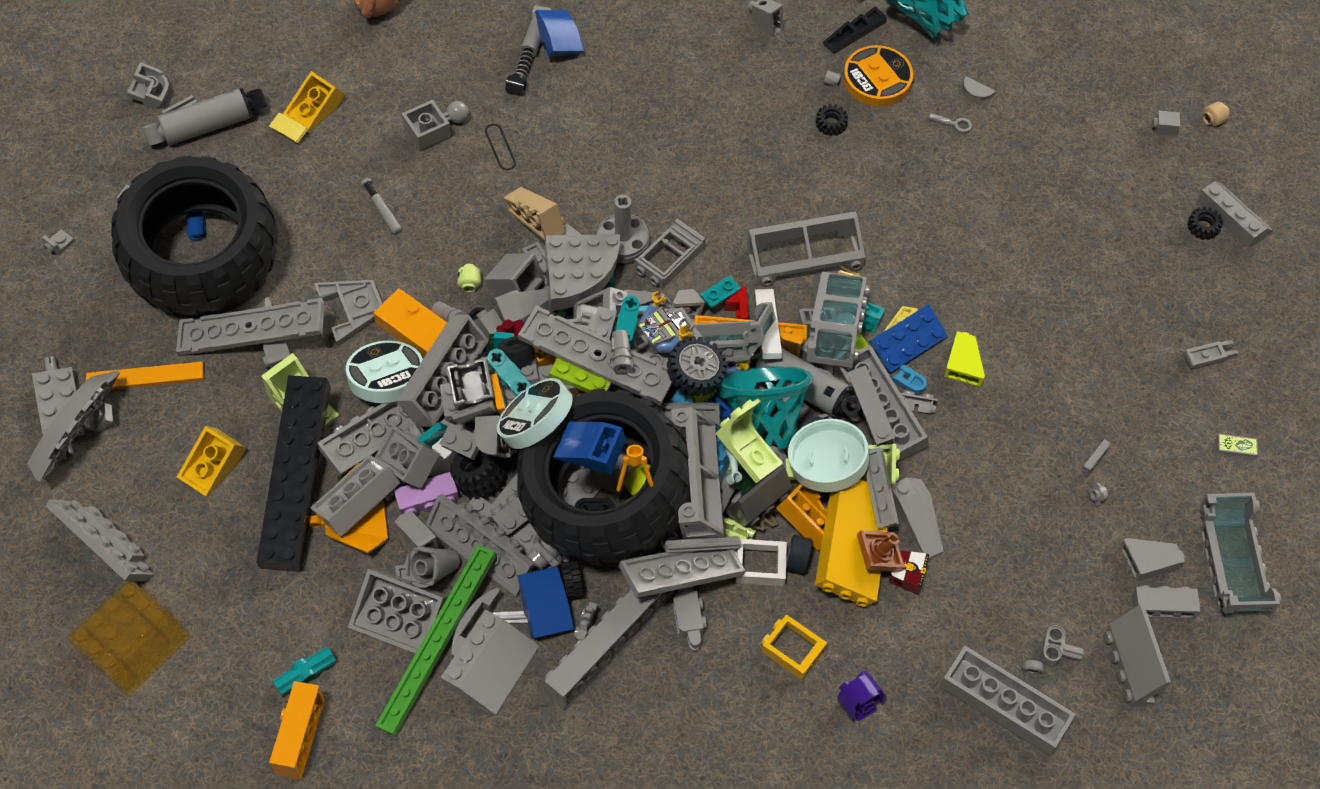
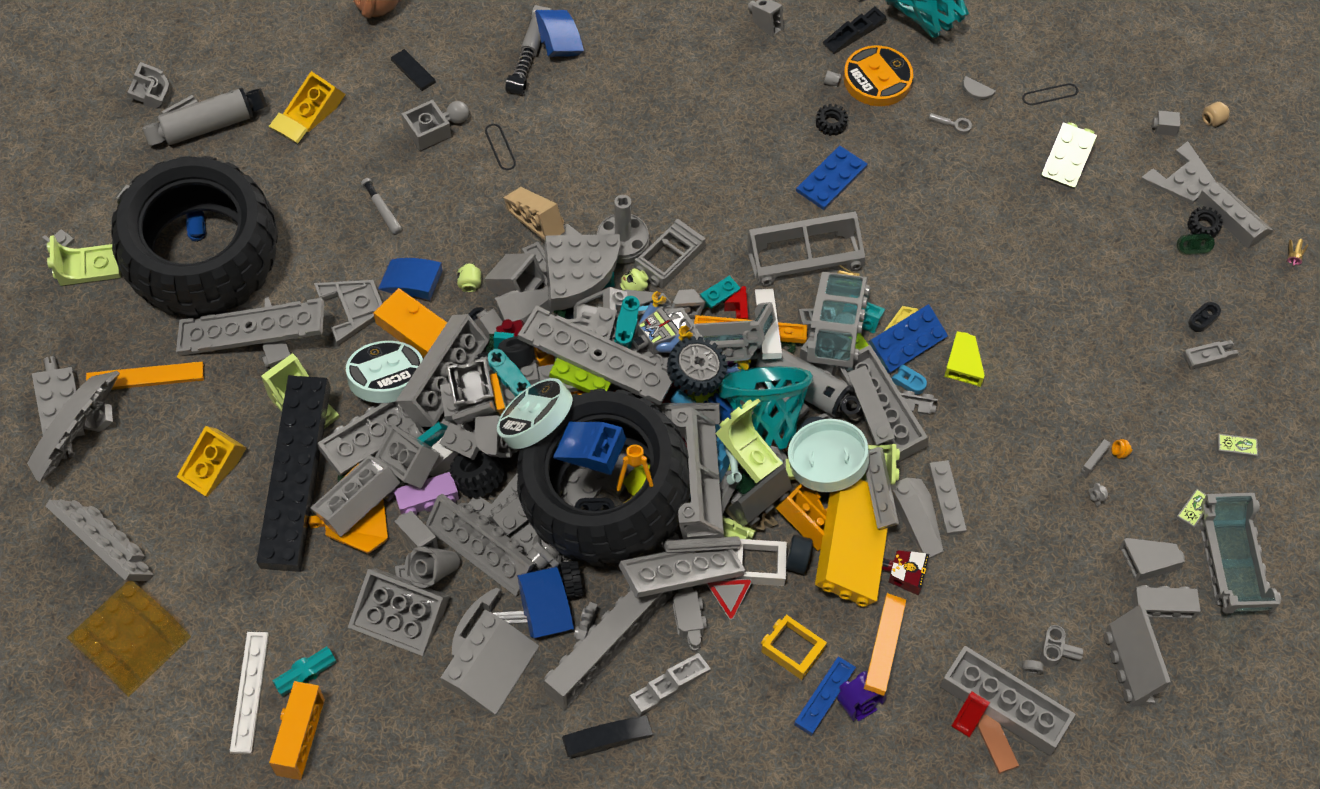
(81, 264): none -> yellowish green bracket
(249, 693): none -> white tile
(413, 70): none -> black tile
(413, 276): none -> blue slope
(436, 640): bright green plate -> none
(445, 311): light grey axle -> none
(607, 735): none -> black slope
(621, 348): light grey axle -> none
(634, 280): none -> yellowish green head
(669, 684): none -> light grey slope
(730, 594): none -> piece
(792, 343): light orange tile -> none
(824, 696): none -> blue plate
(831, 177): none -> blue plate
(880, 550): dark orange plate -> none
(885, 644): none -> light orange tile
(947, 497): none -> light grey plate
(970, 714): none -> red tile
(997, 744): none -> nougat tile
(1023, 97): none -> black piece
(1069, 154): none -> bracket
(1121, 448): none -> light orange plate
(1186, 181): none -> light grey wing
(1192, 510): none -> tile
(1194, 243): none -> clear green plate
(1204, 317): none -> black plate
(1296, 256): none -> pearl gold piece

